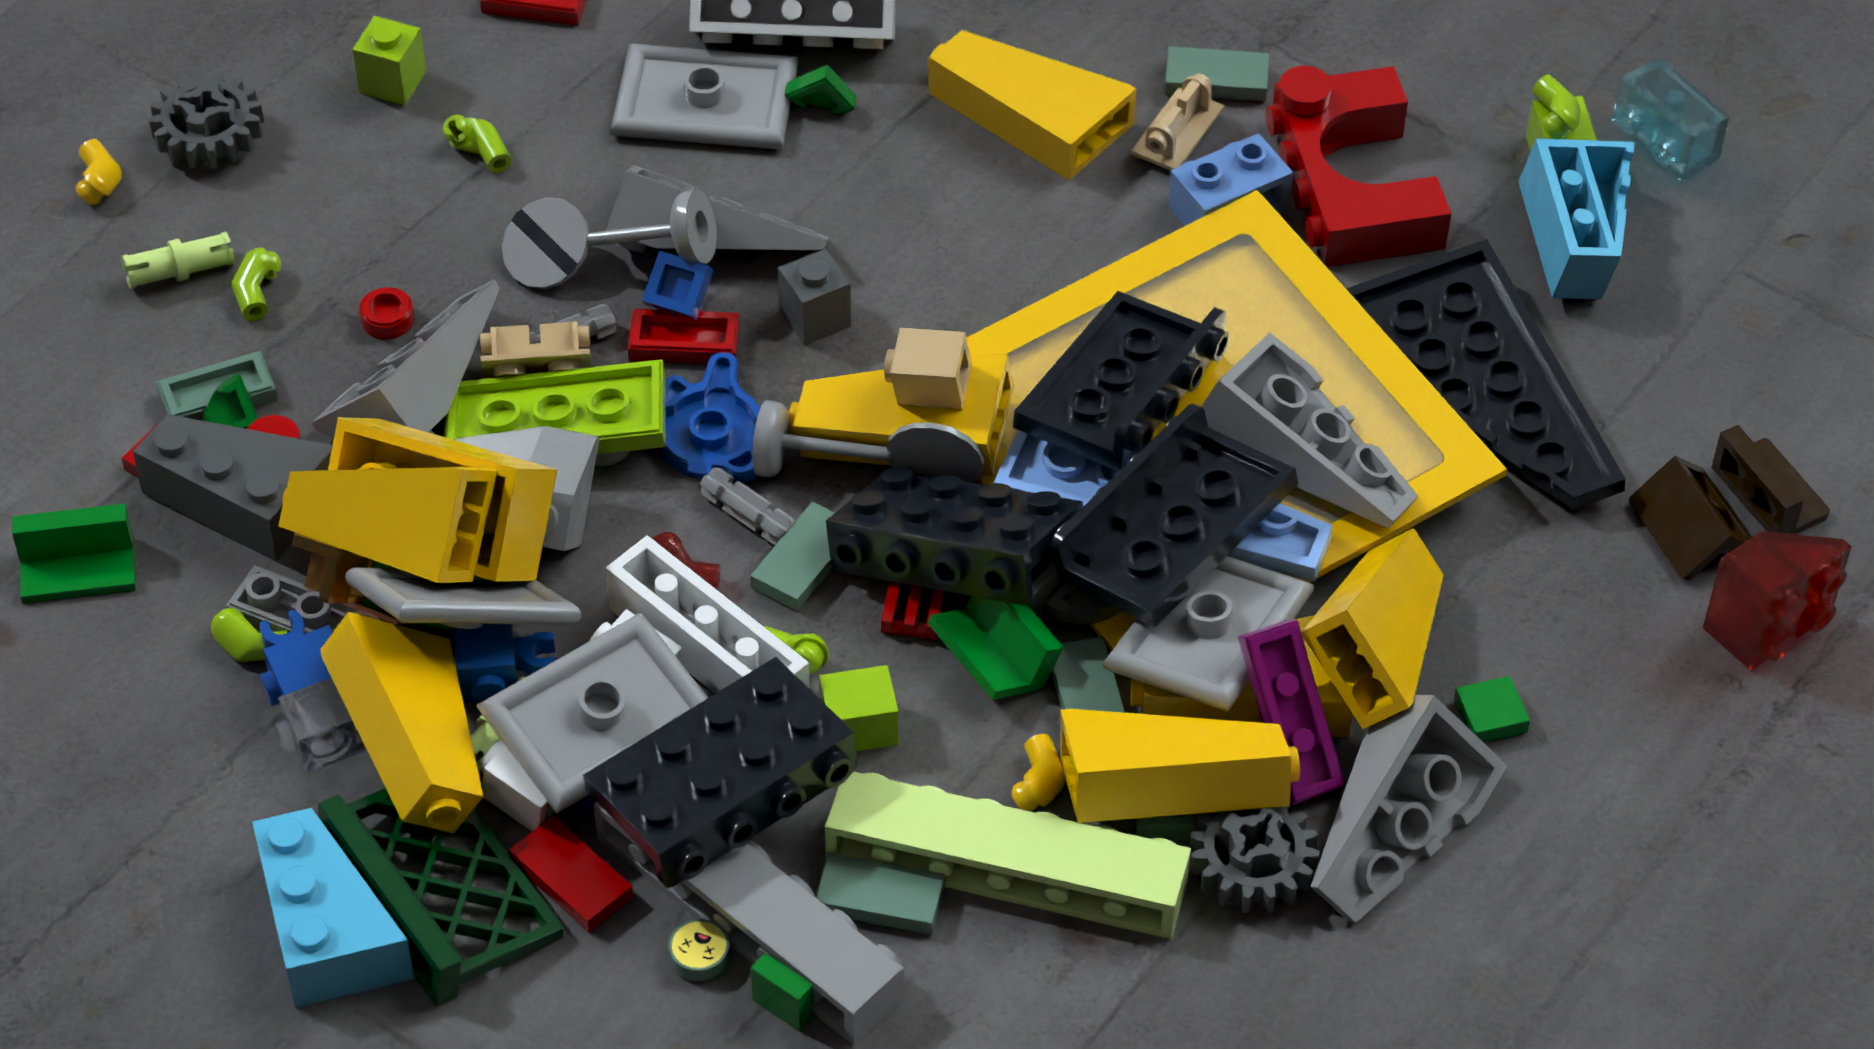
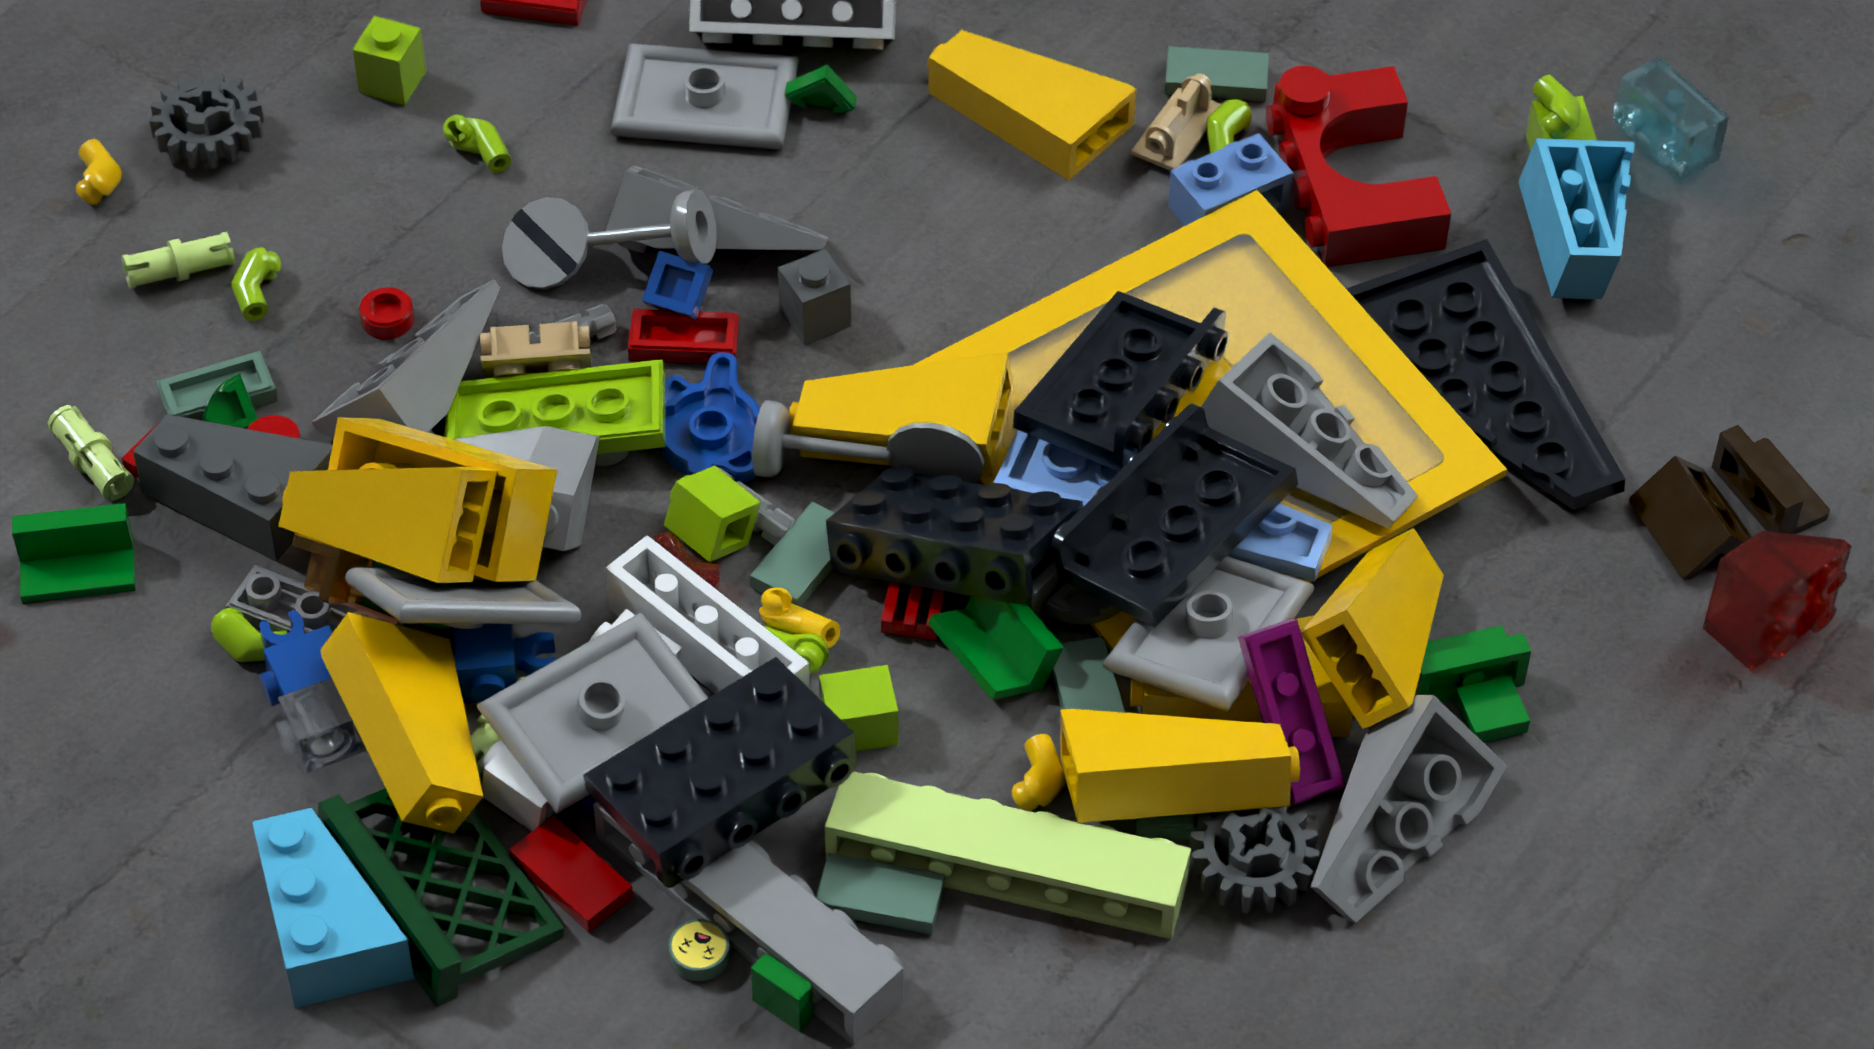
(90, 452): none -> yellowish green pin
(711, 513): none -> lime brick
(782, 615): none -> yellow arm
(929, 368): tan brick -> none
(1227, 122): none -> lime arm
(1471, 660): none -> green panel

